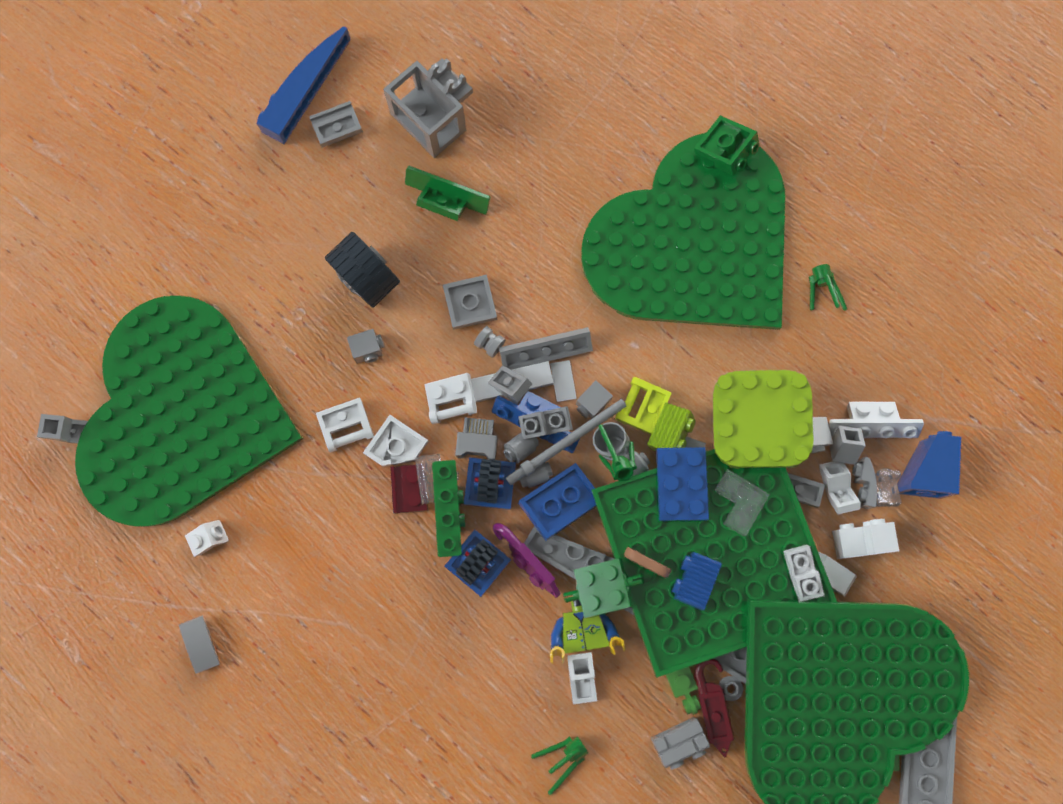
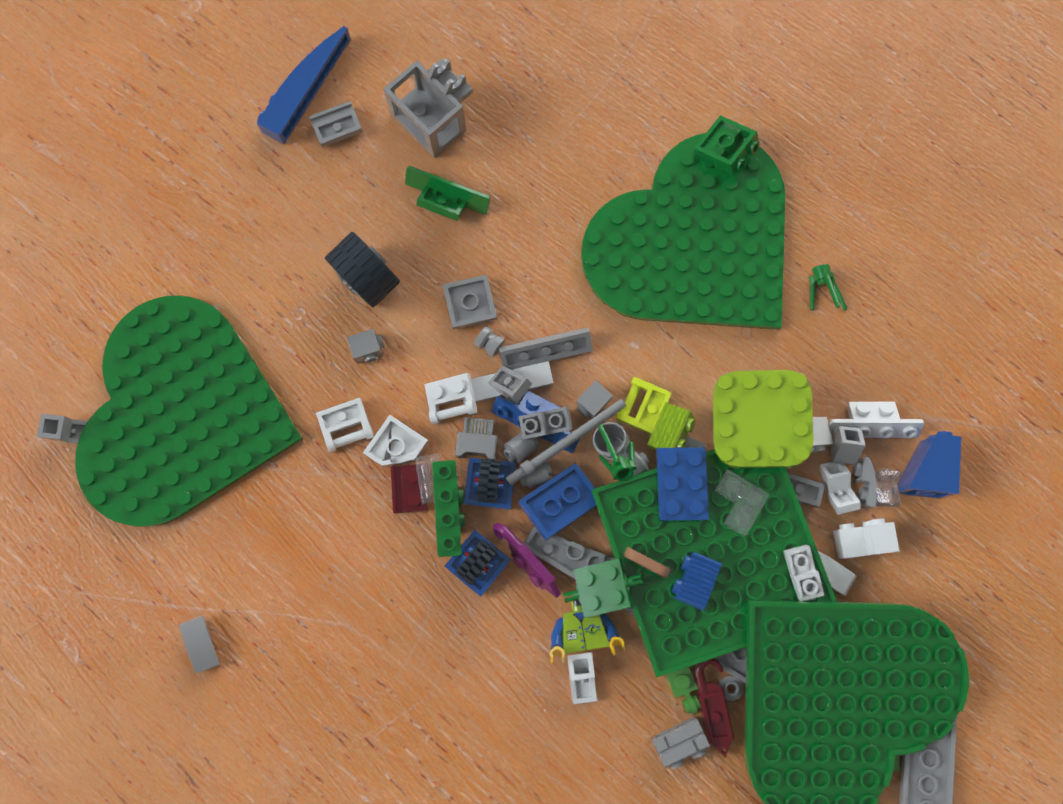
(206, 537): white bracket -> none
(563, 381): white sticker -> none
(574, 752): green plant -> none

